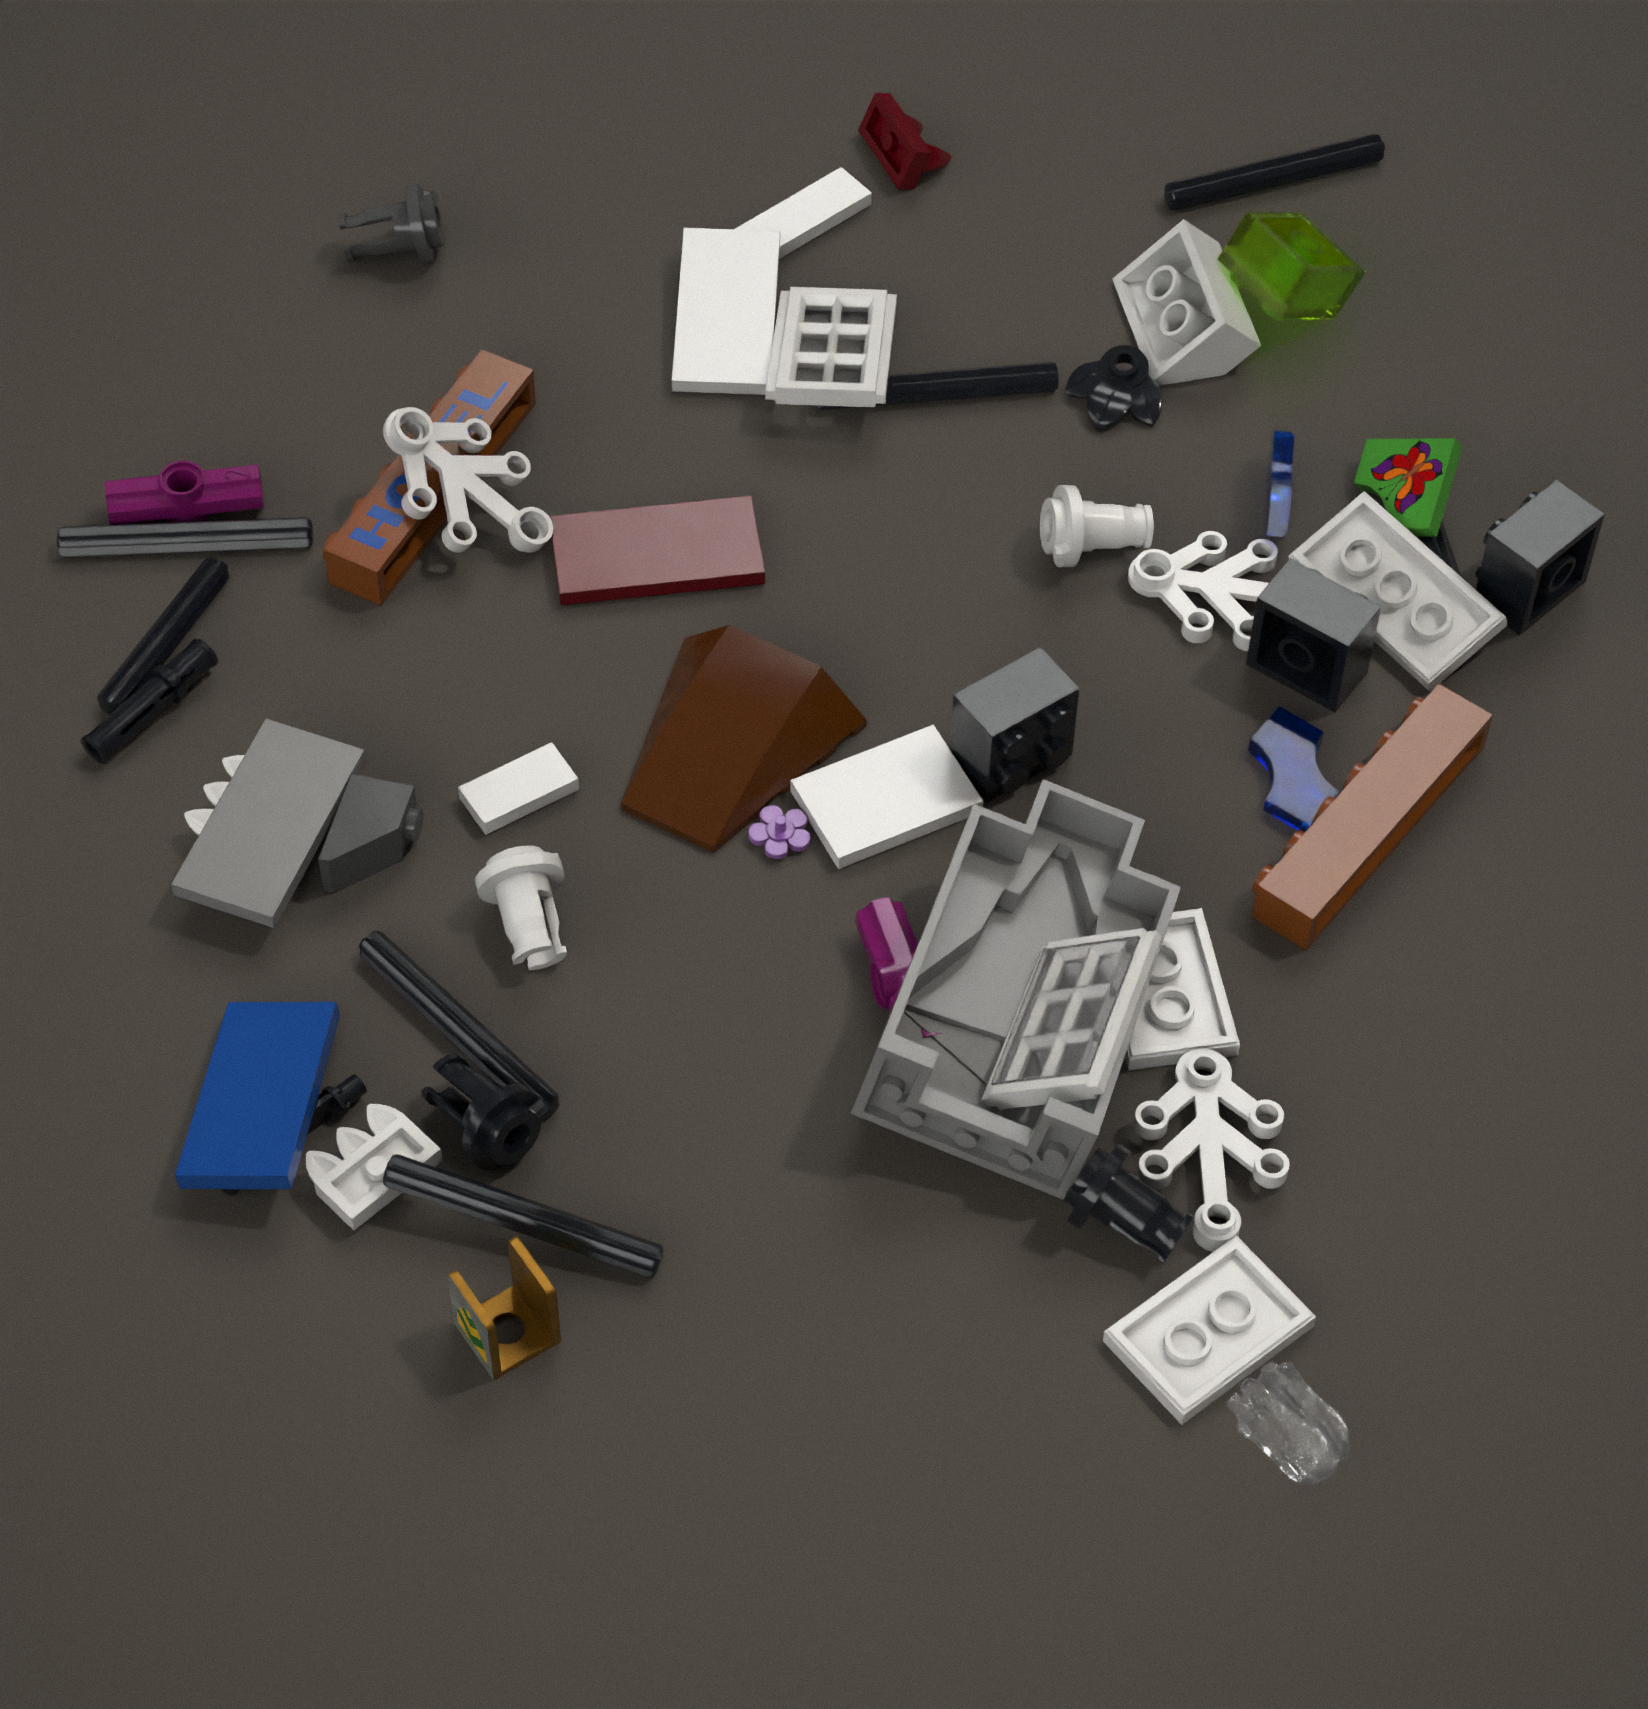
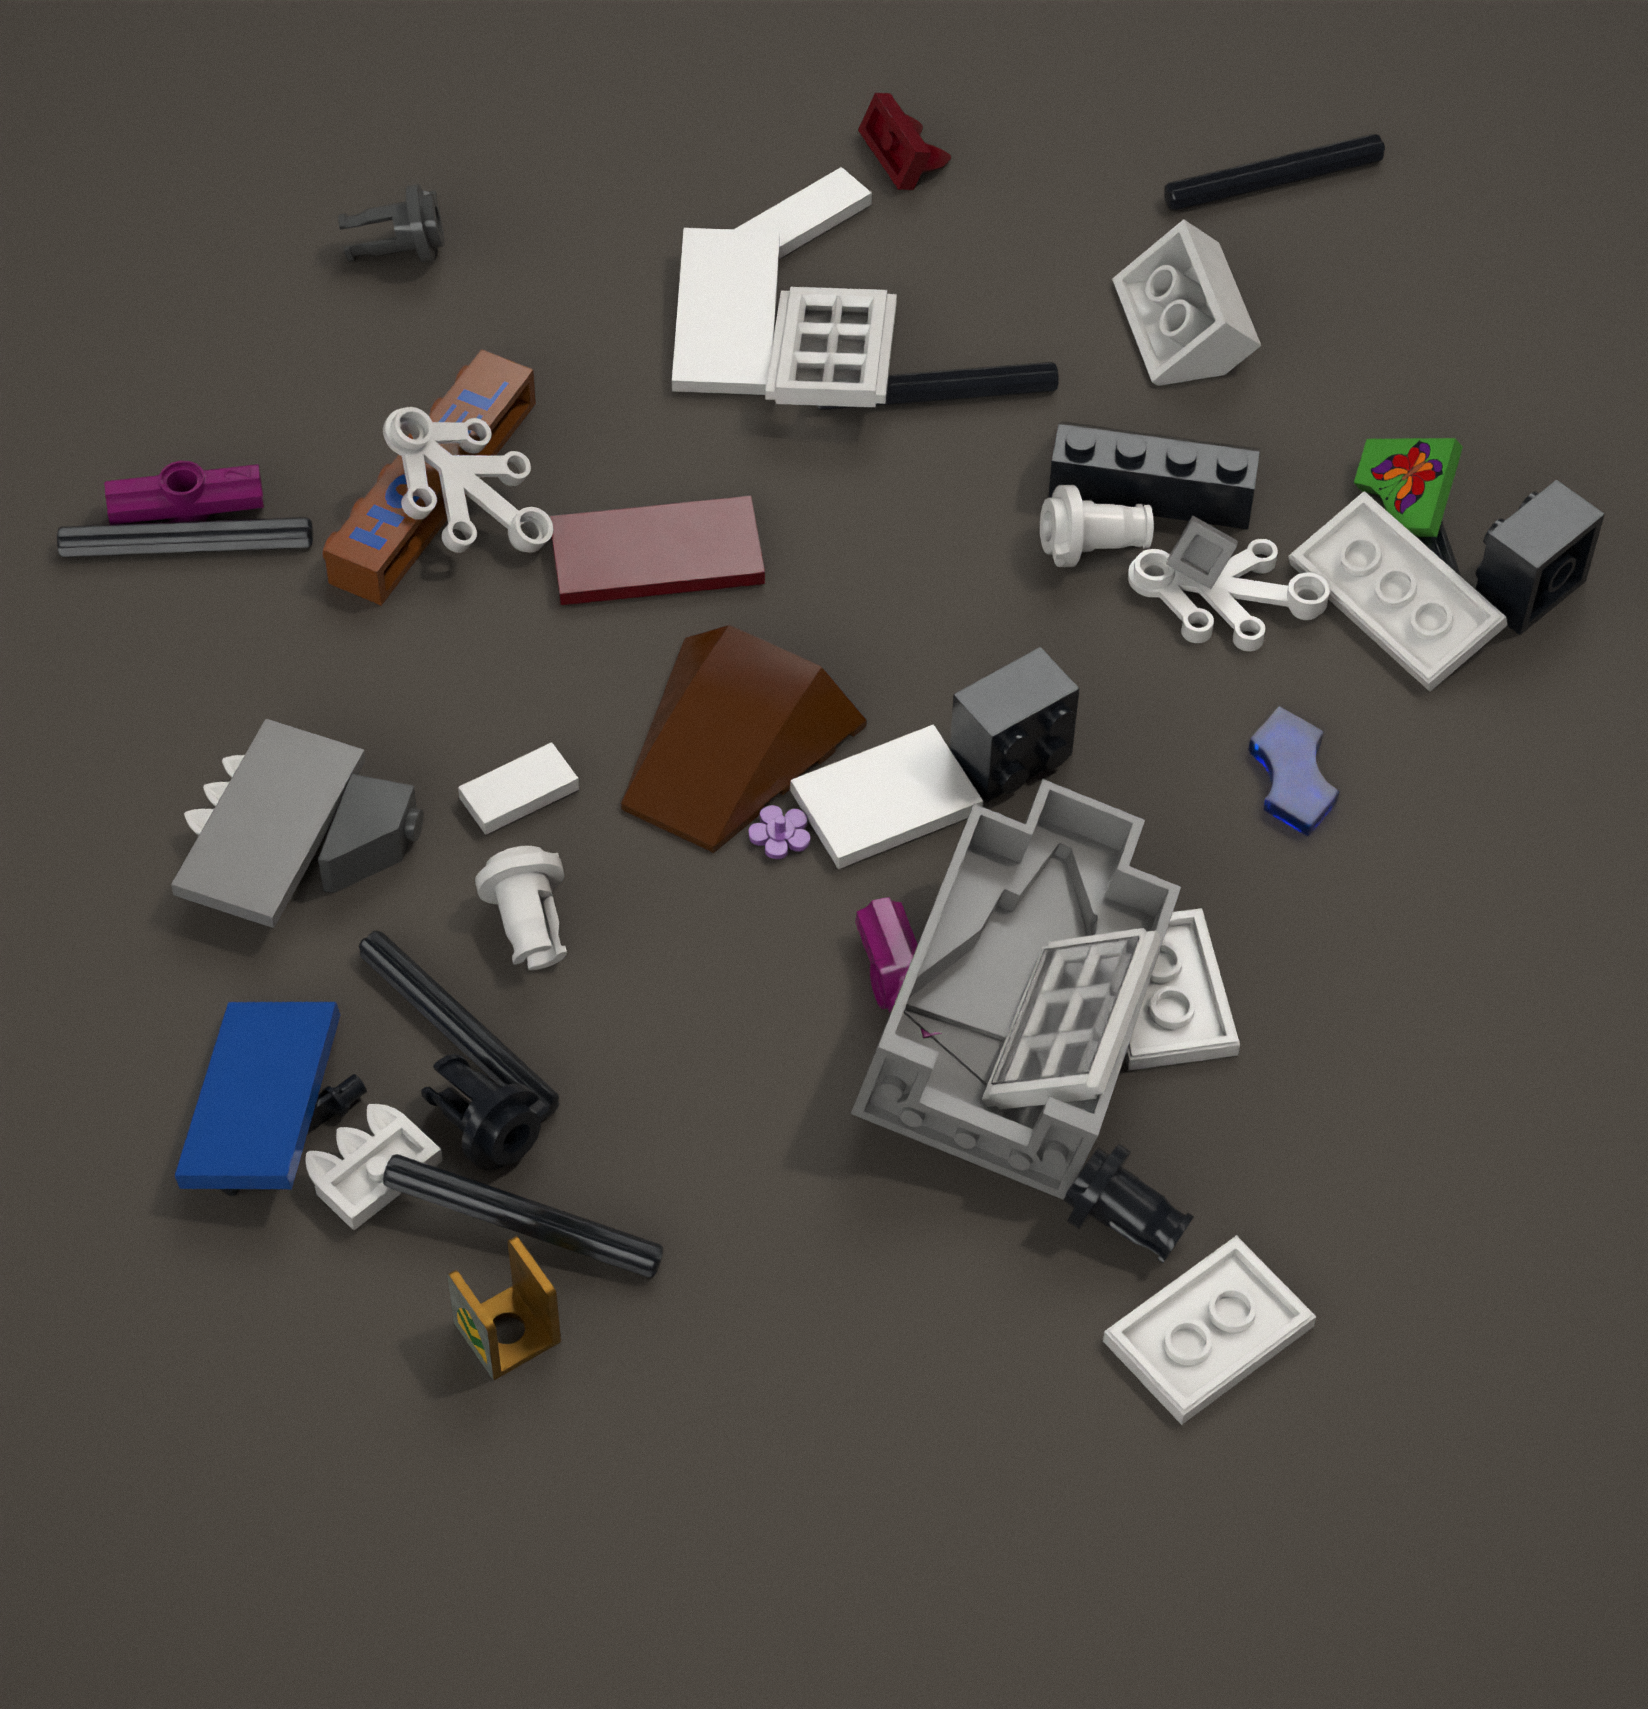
(164, 633): black axle -> none
(166, 686): black pin -> none
(1116, 392): black plate -> none
(1156, 470): none -> black slope
(1202, 552): none -> light grey tile
(1211, 1136): white plant -> none
(1279, 483): clear blue tile -> none
(1290, 266): clear neon green brick -> none
(1291, 1424): clear piece -> none
(1313, 635): black brick -> none
(1370, 816): brick -> none

